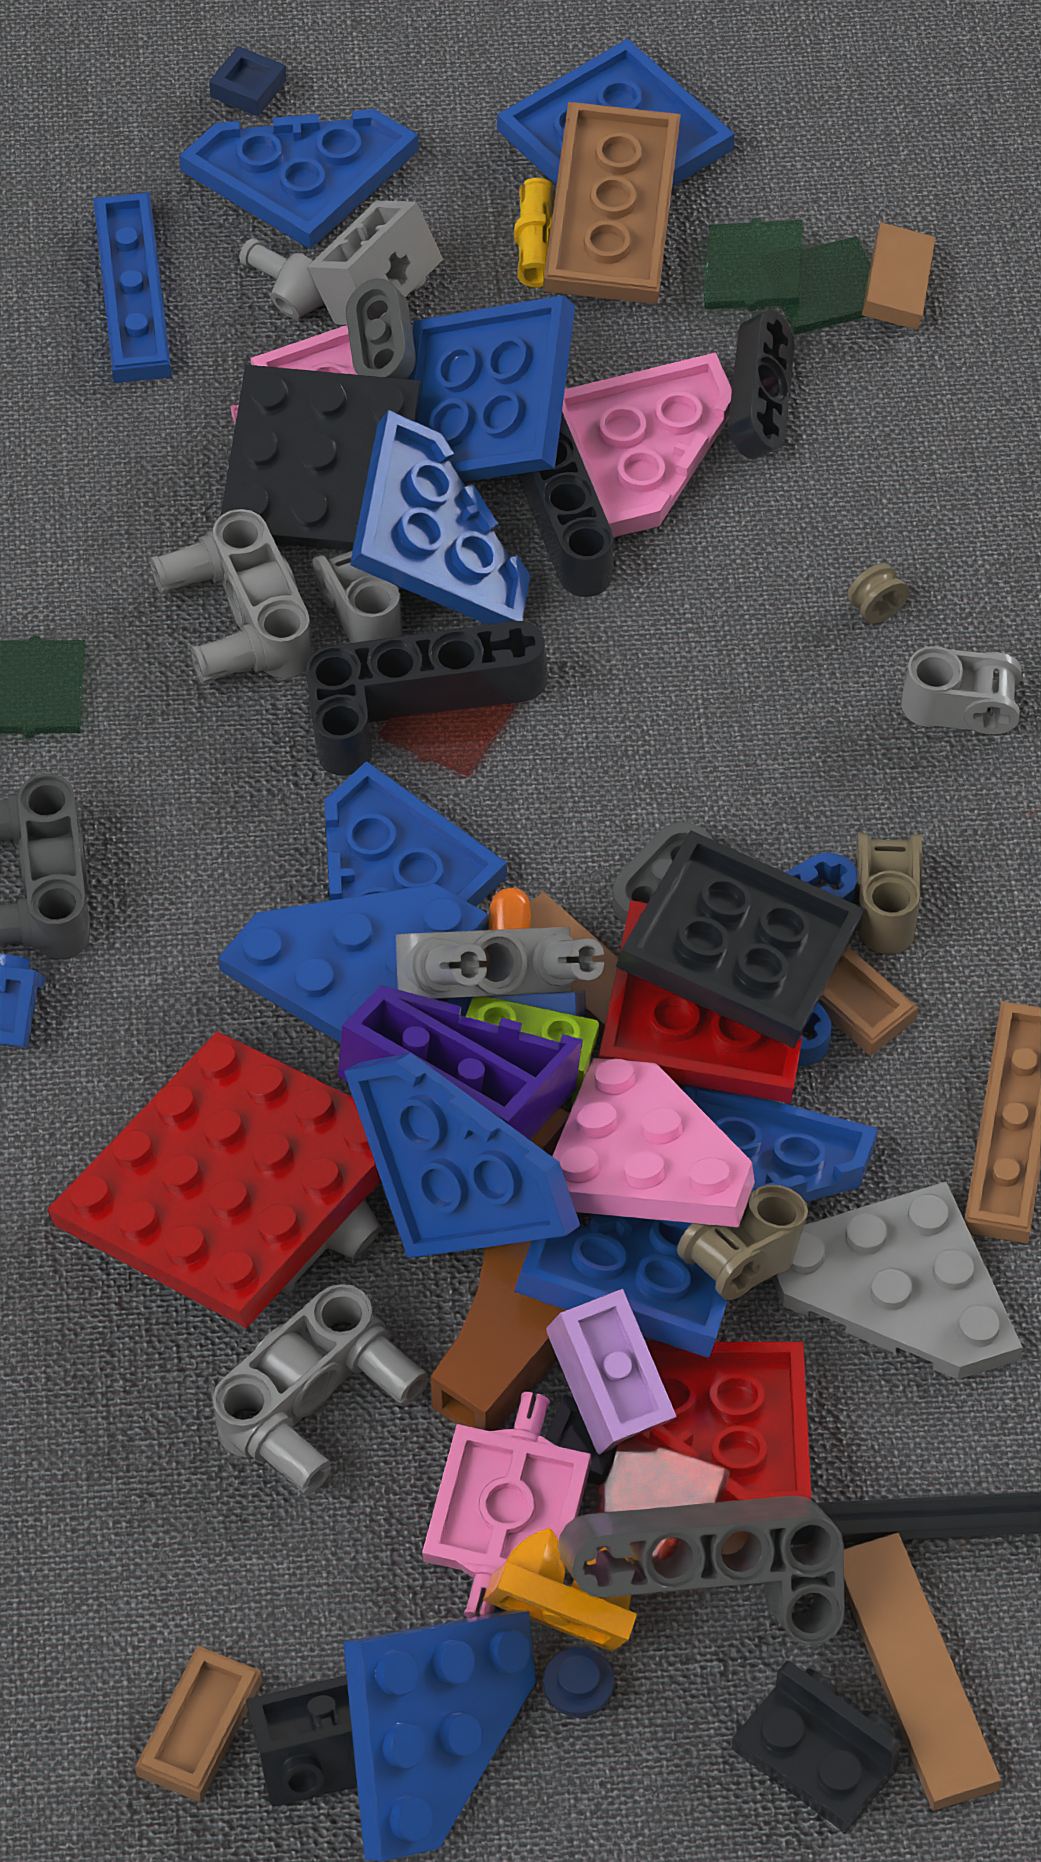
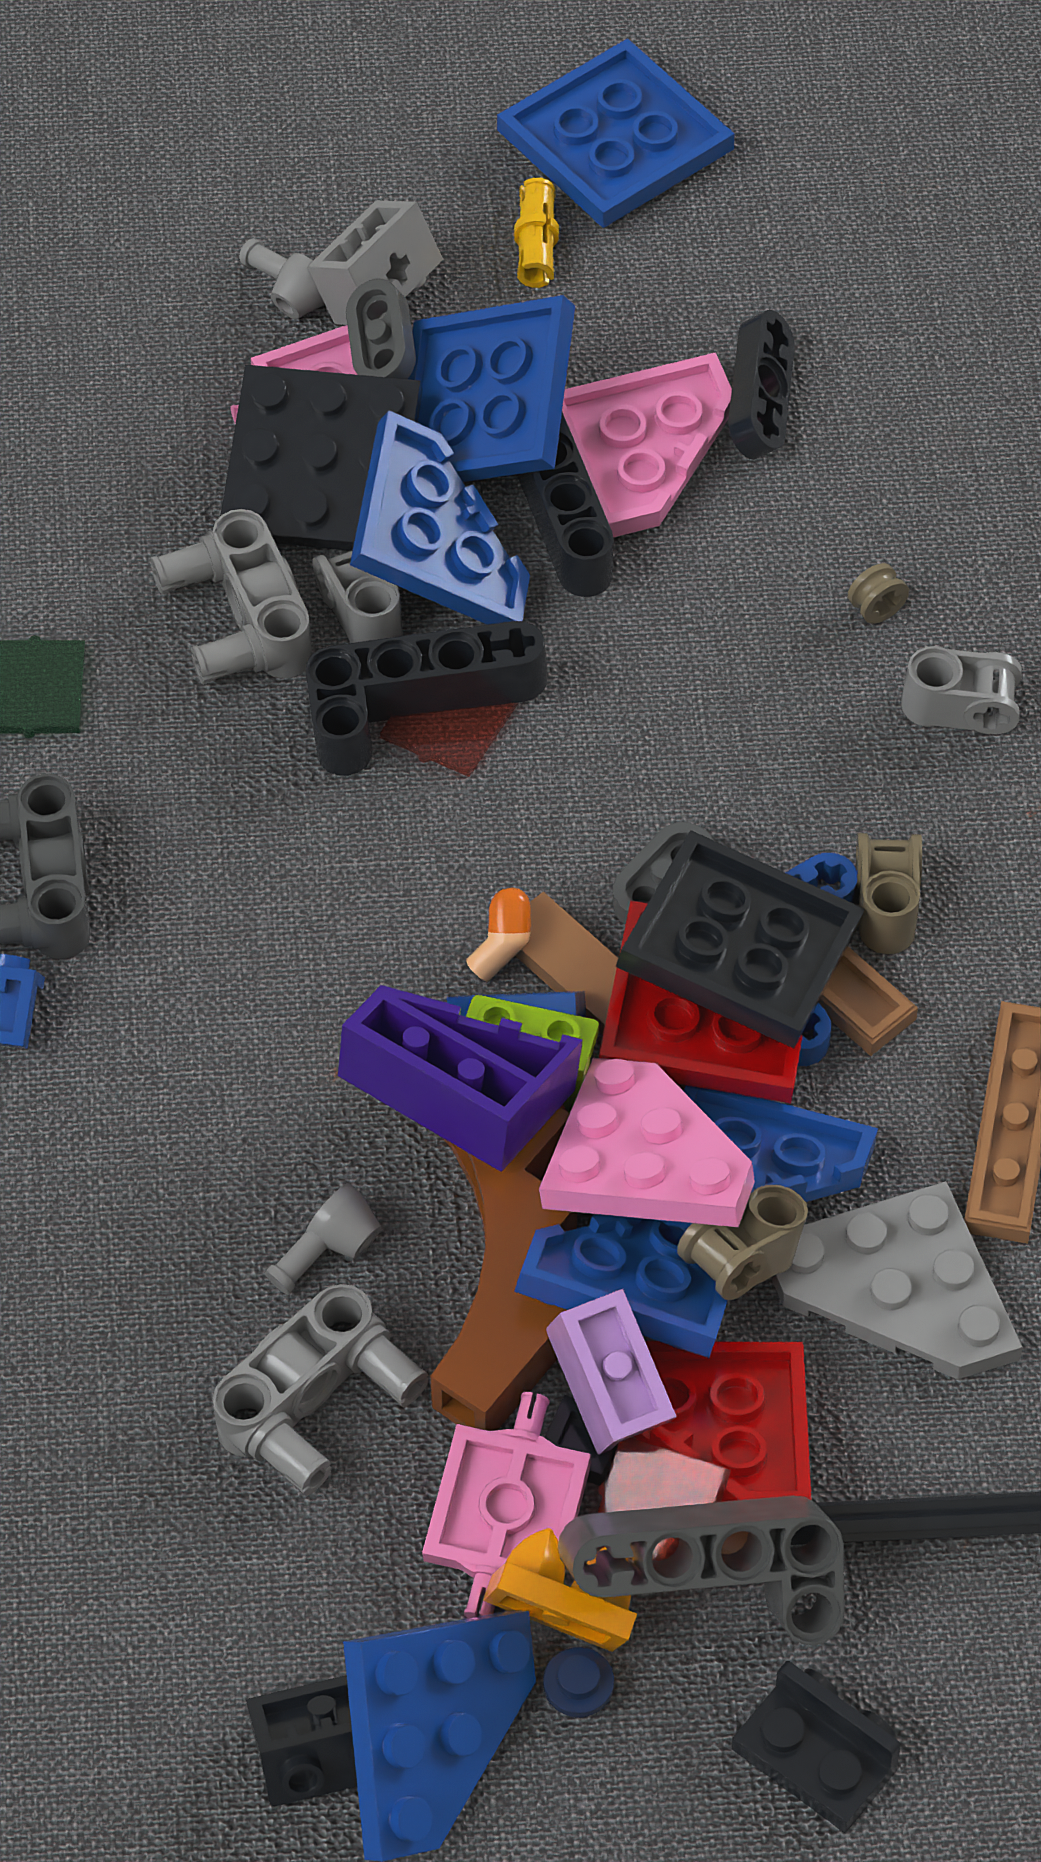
(132, 288): blue tile -> none
(198, 1724): medium nougat tile -> none
(225, 1179): red plate -> none
(247, 81): dark blue plate -> none
(300, 170): blue plate -> none
(335, 953): blue plate -> none
(394, 841): blue plate -> none
(453, 1165): blue plate -> none
(519, 962): light grey piece -> none
(612, 203): medium nougat tile -> none
(754, 264): clear green piece -> none
(831, 286): clear green piece -> none
(898, 276): medium nougat tile -> none
(917, 1673): medium nougat tile -> none

